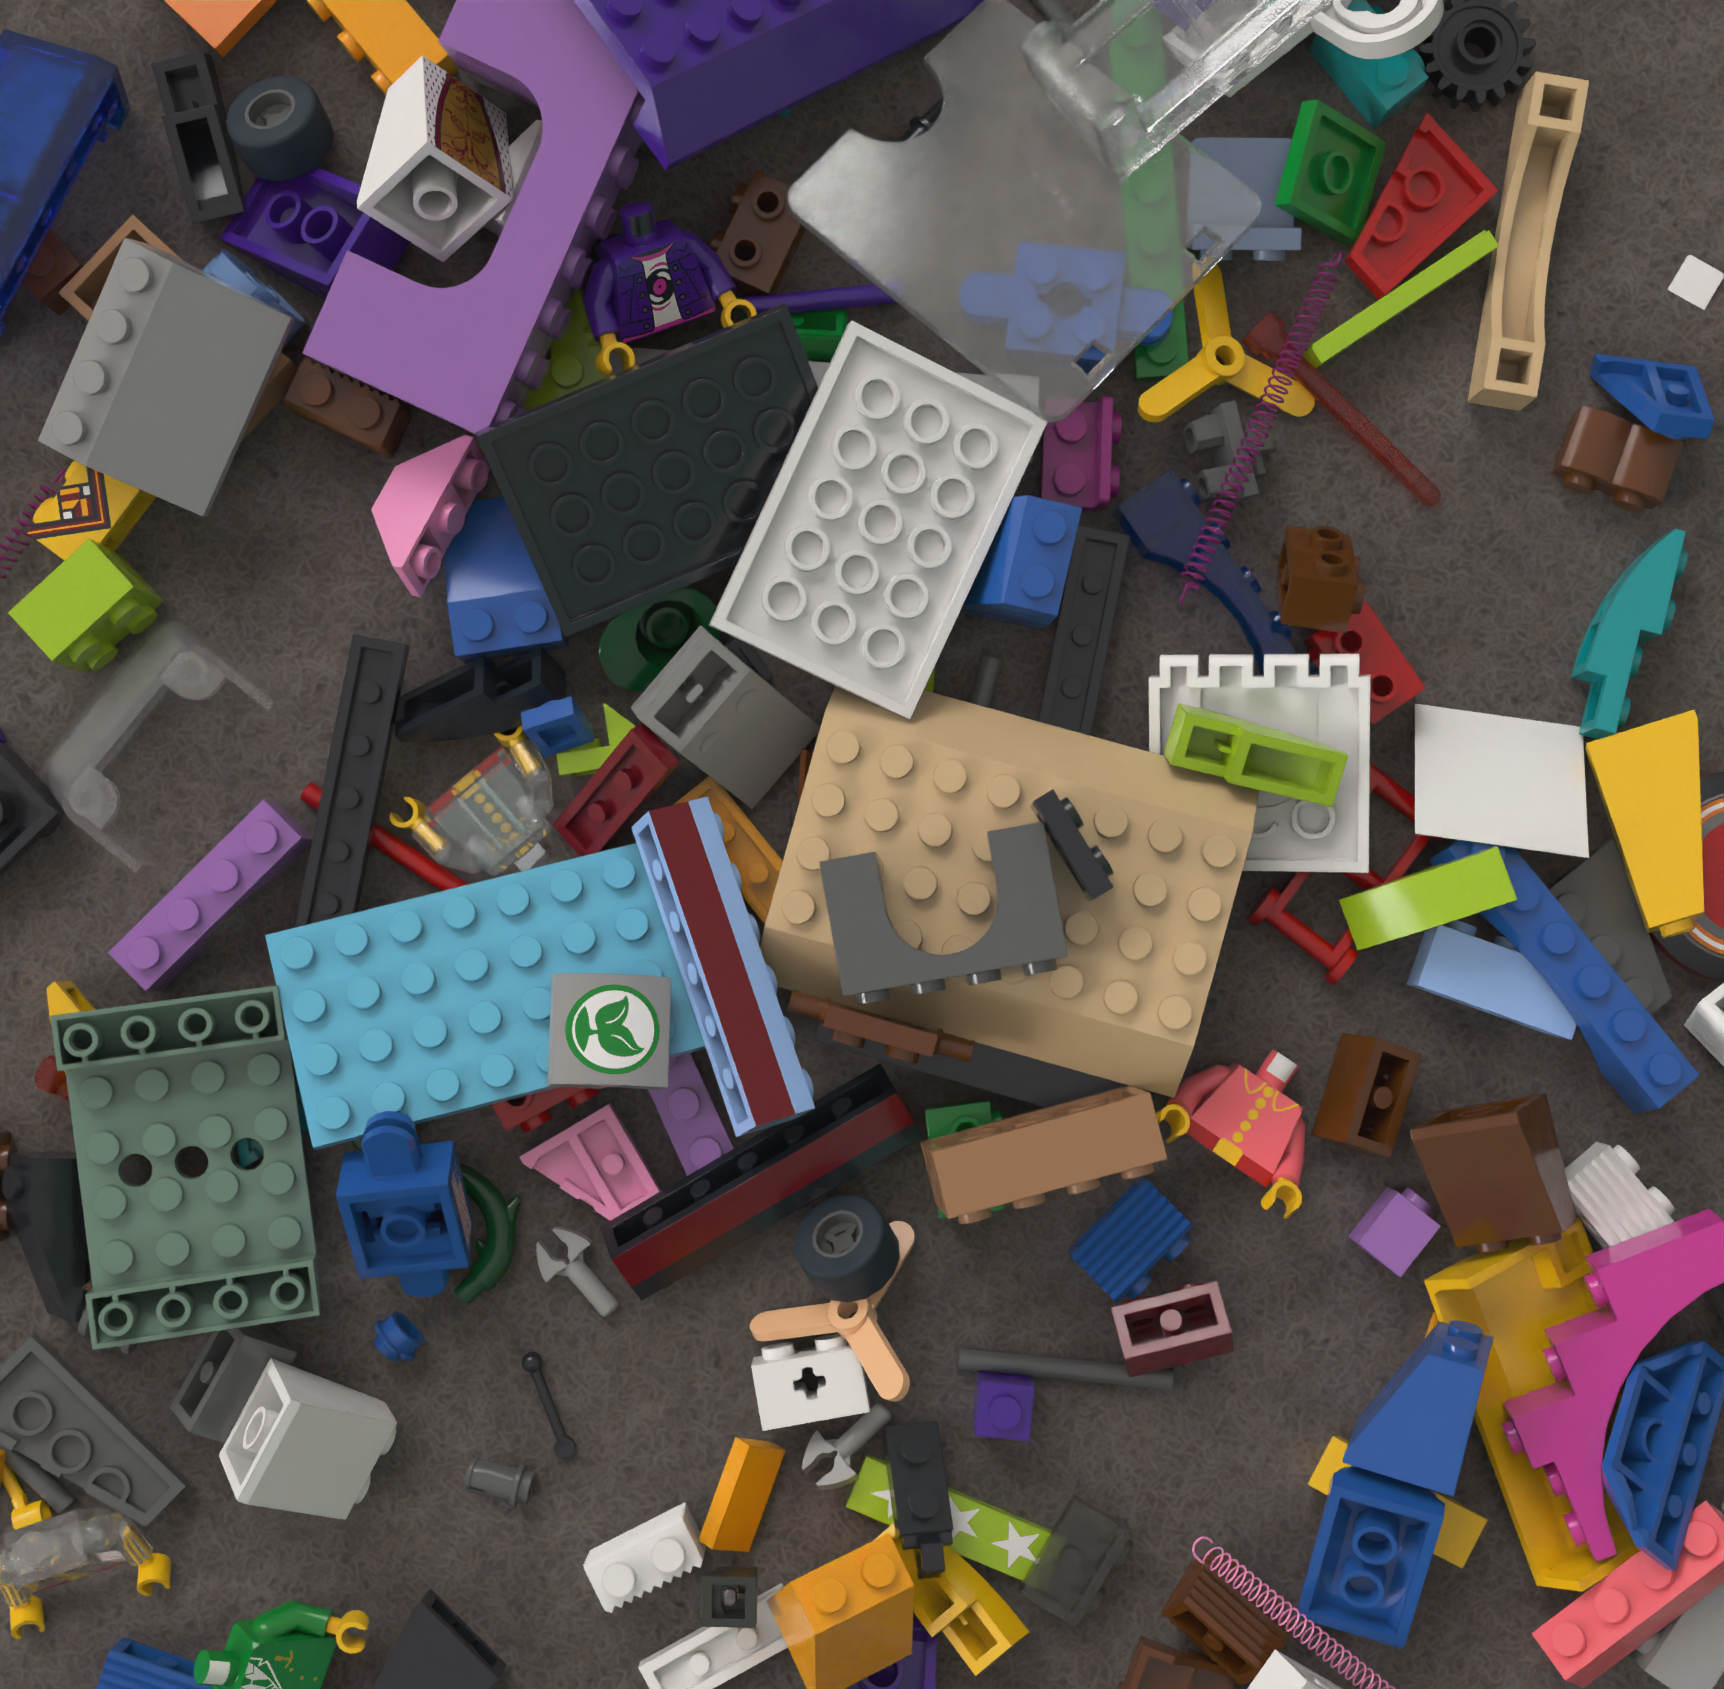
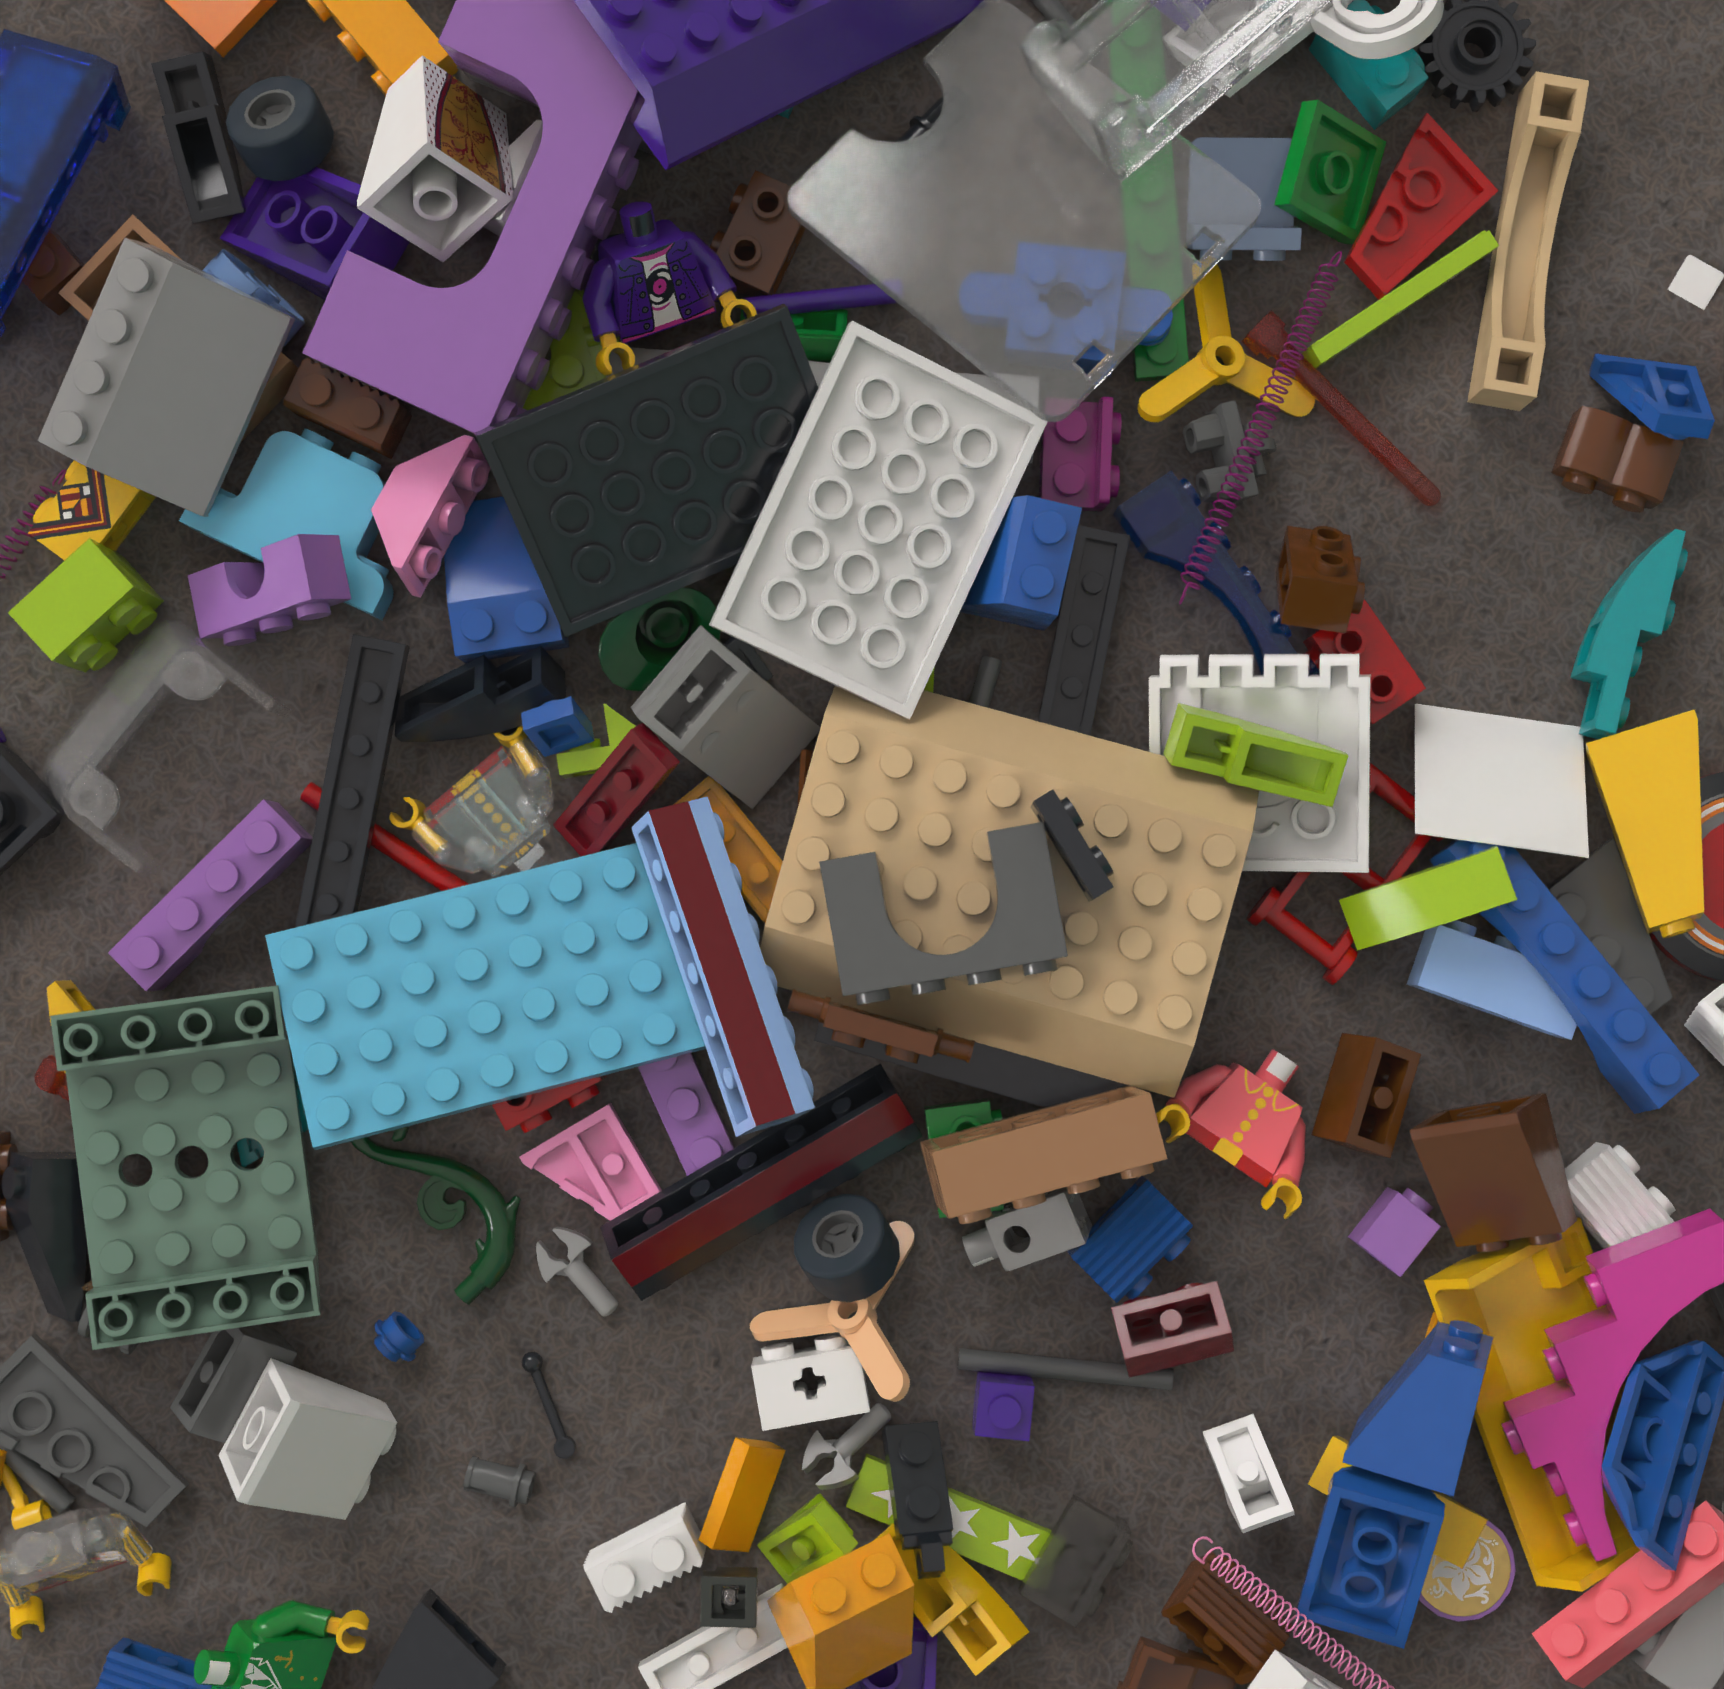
(294, 581): none -> medium lavender arch
(306, 490): none -> medium azure brick
(405, 1206): blue brick -> none
(609, 1031): slope -> none
(808, 1540): none -> lime slope
(1052, 1229): none -> light grey torso
(1248, 1474): none -> white slope
(1478, 1586): none -> tile

